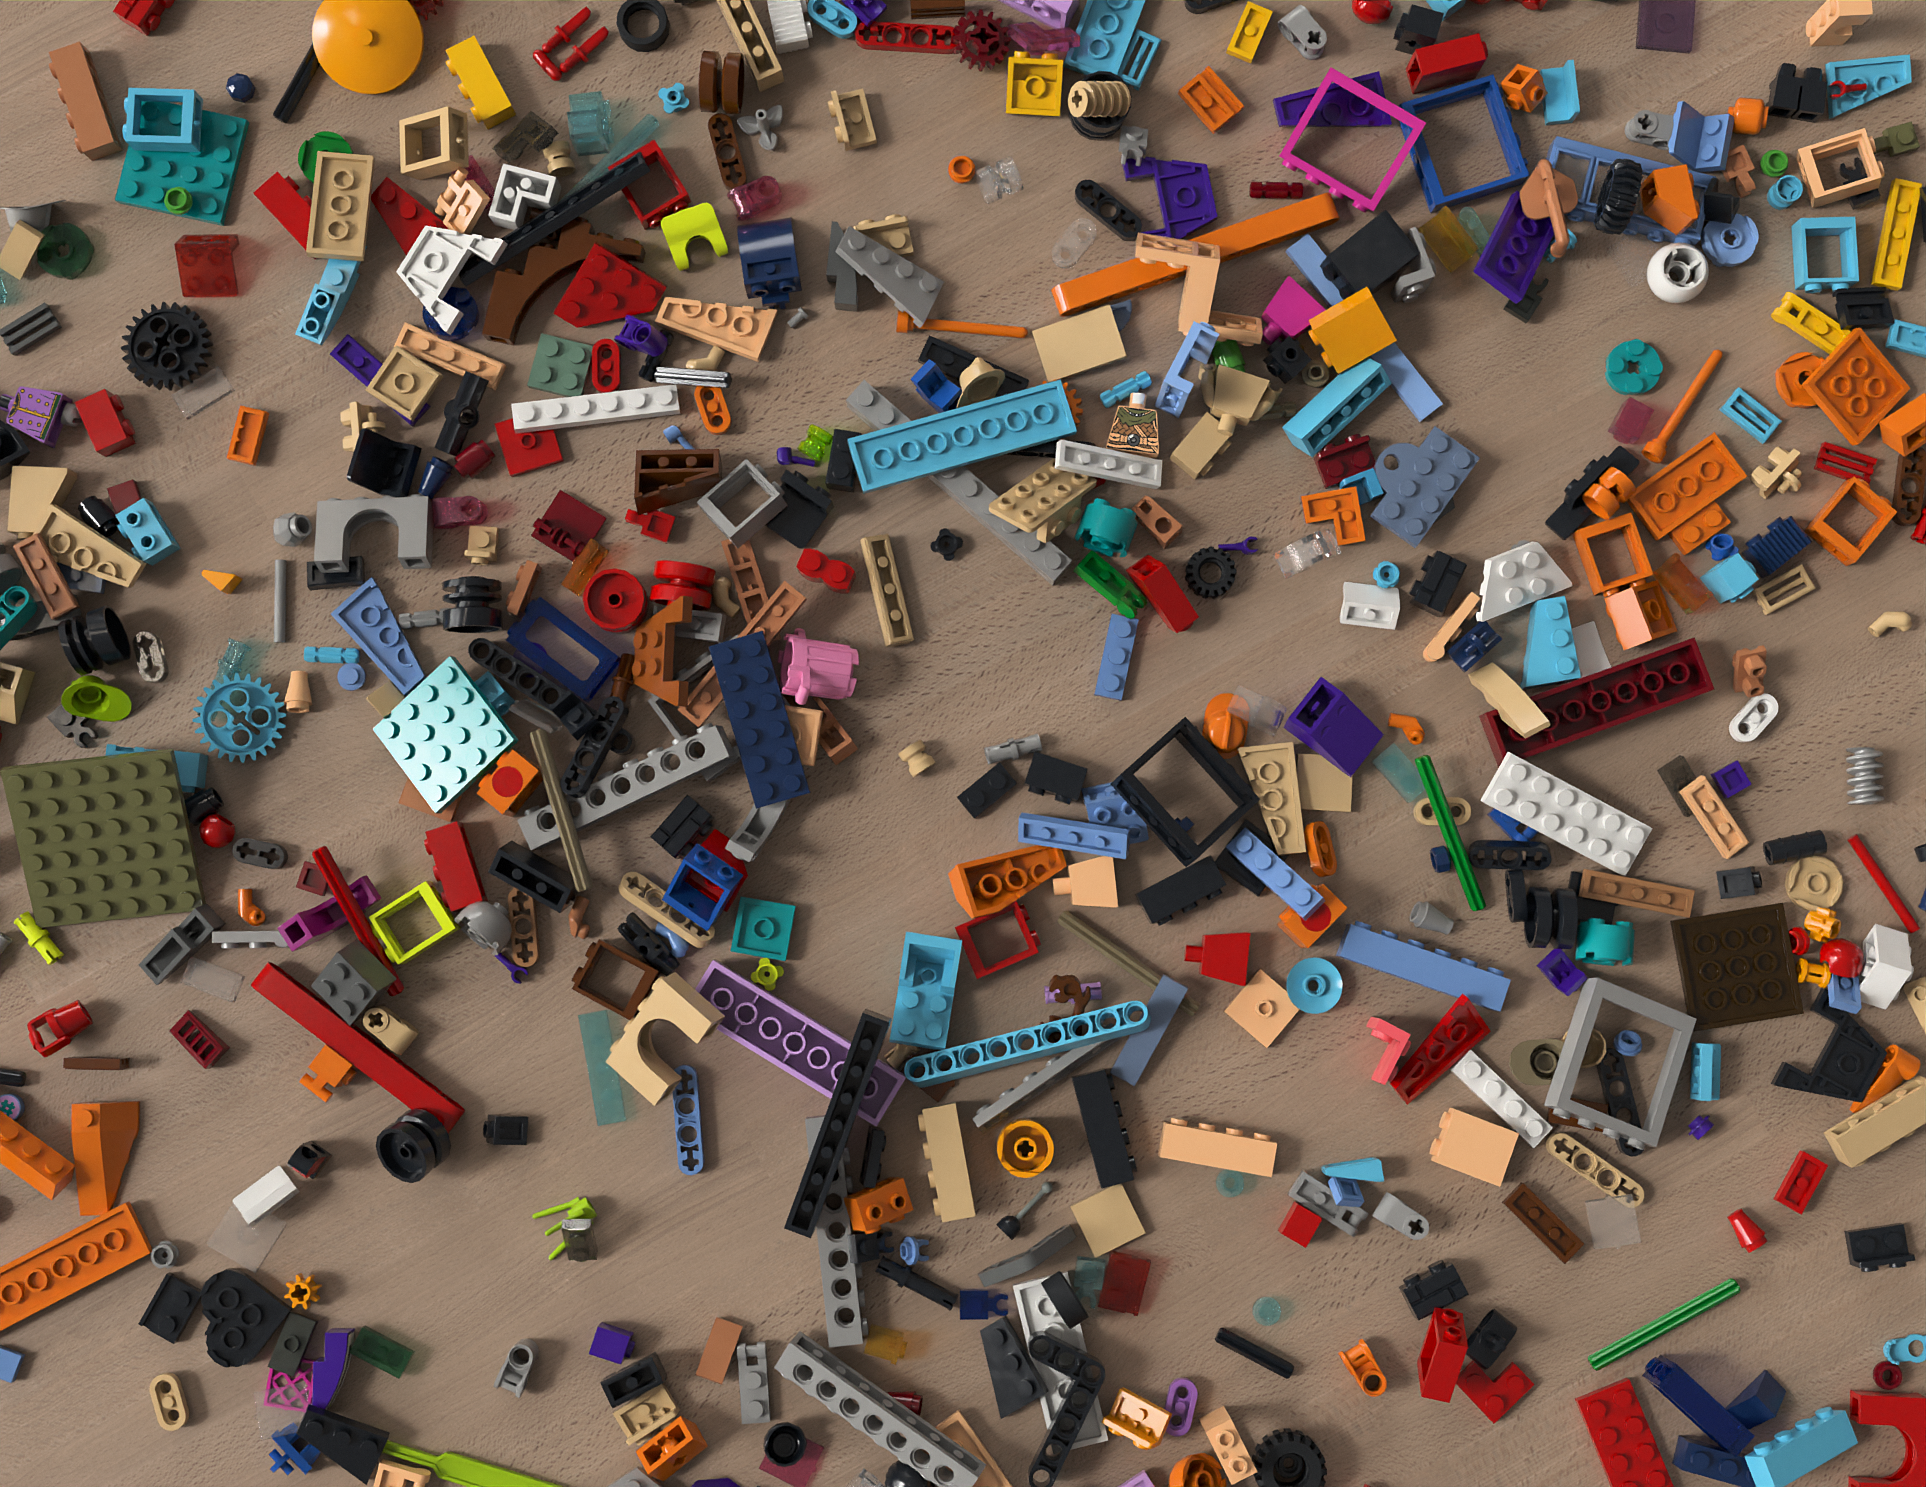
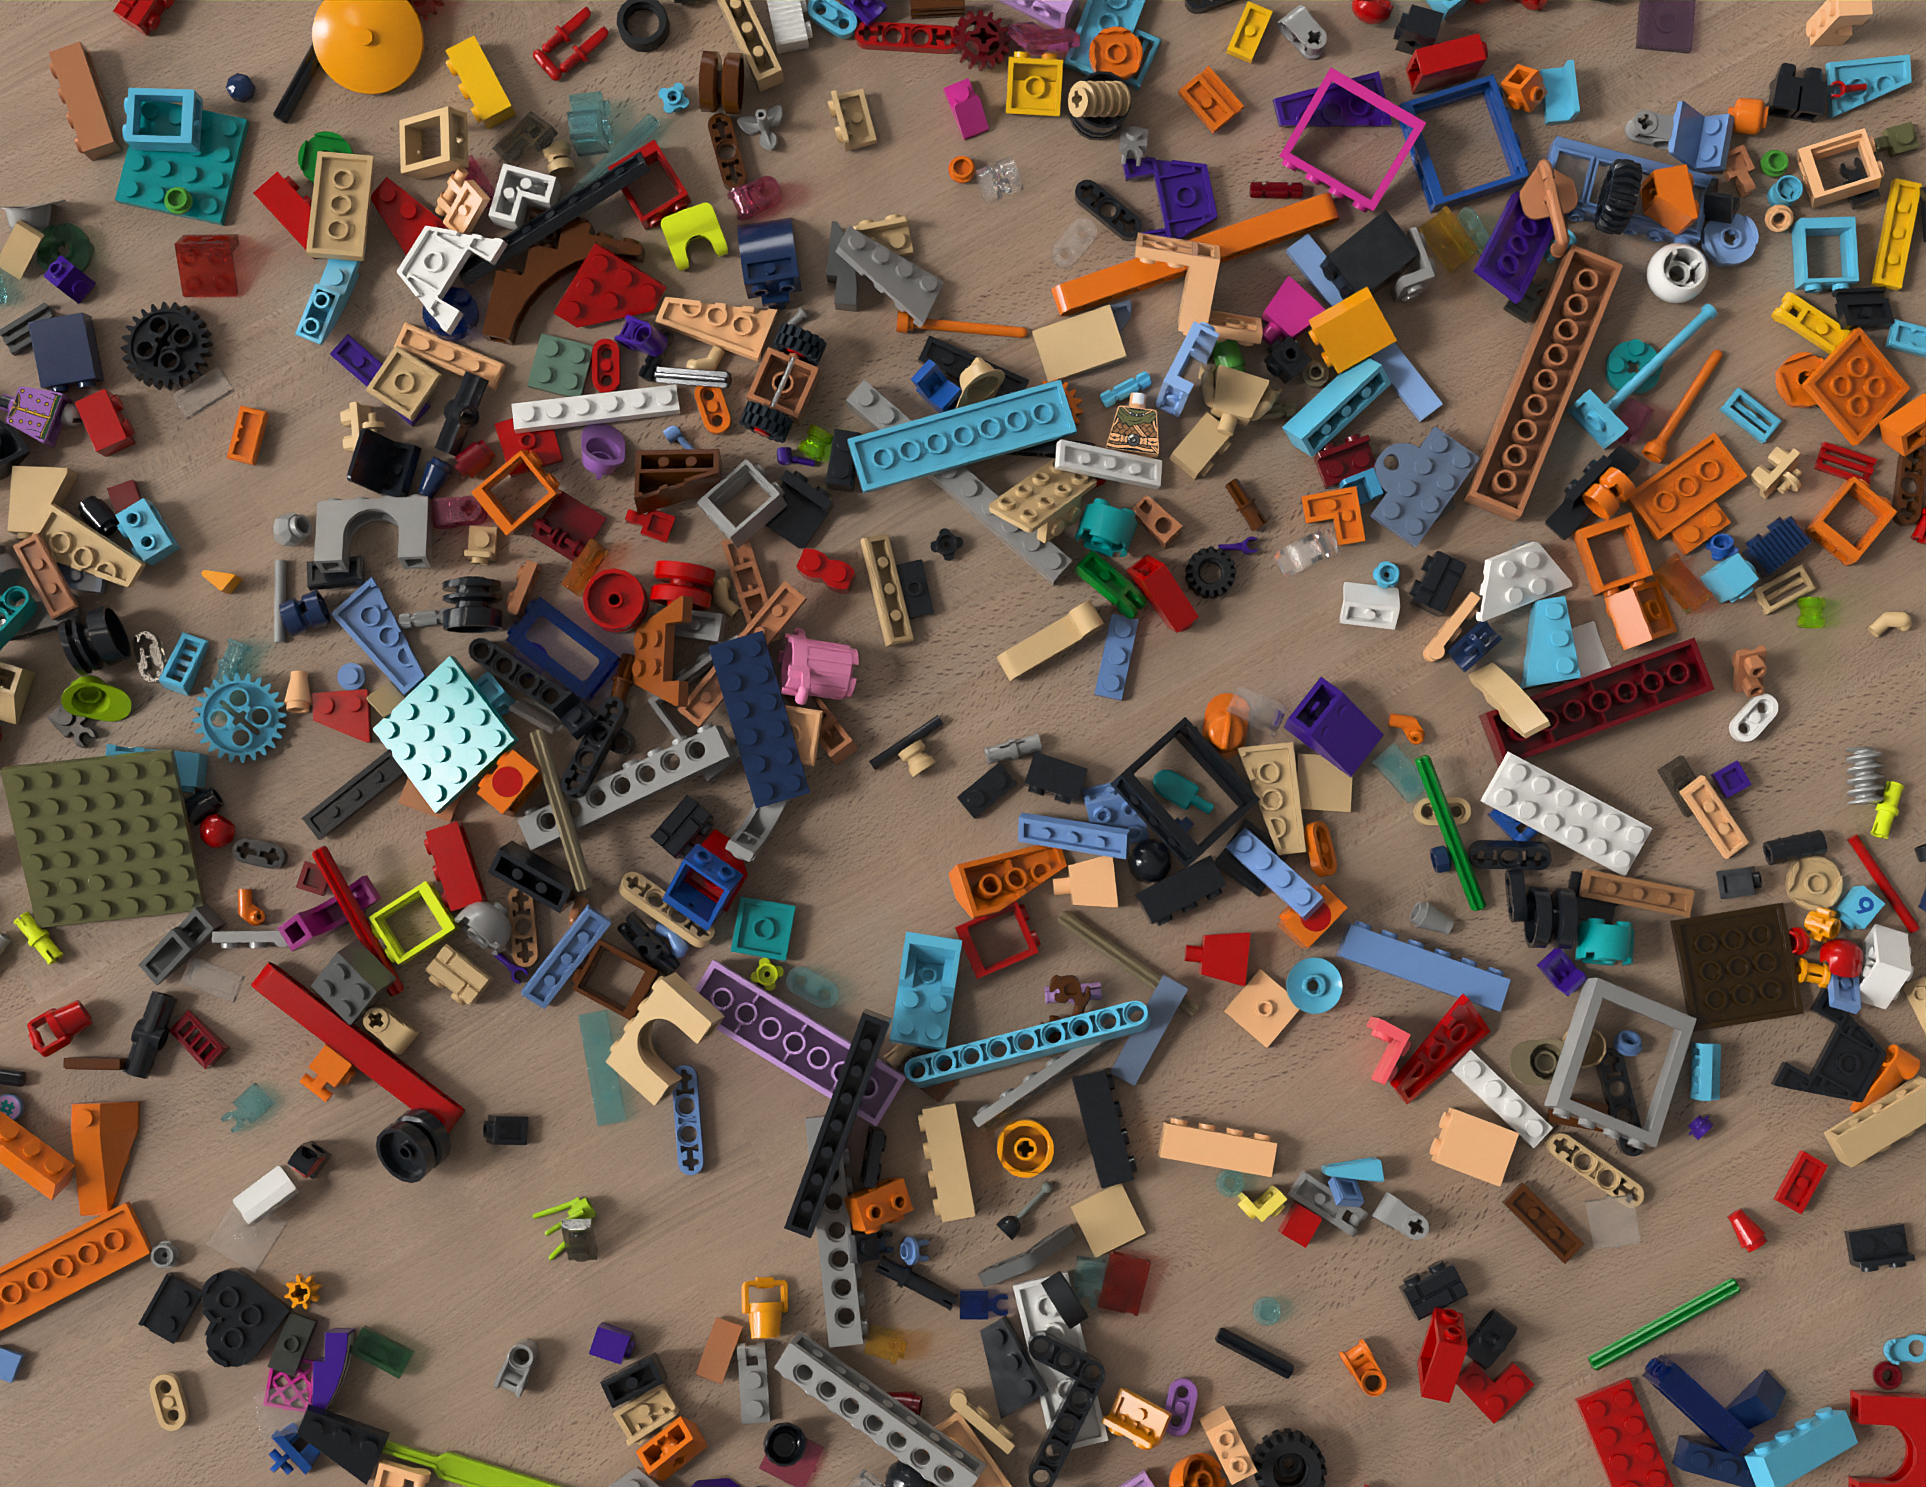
(66, 352): none -> dark blue brick
(69, 279): none -> dark purple bracket
(150, 1035): none -> black piece
(188, 677): none -> medium azure slope
(250, 1106): none -> clear light blue plate
(304, 613): none -> dark blue wheel
(331, 655): medium azure axle -> none
(344, 712): none -> red wing
(354, 795): none -> black plate
(459, 975): none -> tan brick
(497, 510): none -> orange window
(566, 956): none -> medium blue plate
(602, 449): none -> medium lavender piece
(767, 1316): none -> light orange piece
(783, 383): none -> brick
(811, 989): none -> clear light blue plate
(915, 589): none -> black plate
(916, 735): none -> black bar
(966, 108): none -> dark pink slope
(981, 1420): none -> tan plate
(1051, 641): none -> tan beam
(1116, 52): none -> orange tile
(1150, 861): none -> black hair
(1179, 791): none -> teal piece
(1246, 506): none -> reddish brown axle
(1267, 1204): none -> light yellow bracket
(1542, 383): none -> nougat brick
(1599, 418): none -> medium azure tile
(1782, 225): none -> light nougat plate
(1811, 612): none -> clear neon green wheel
(1858, 908): none -> medium azure brick
(1887, 810): none -> neon yellow pin

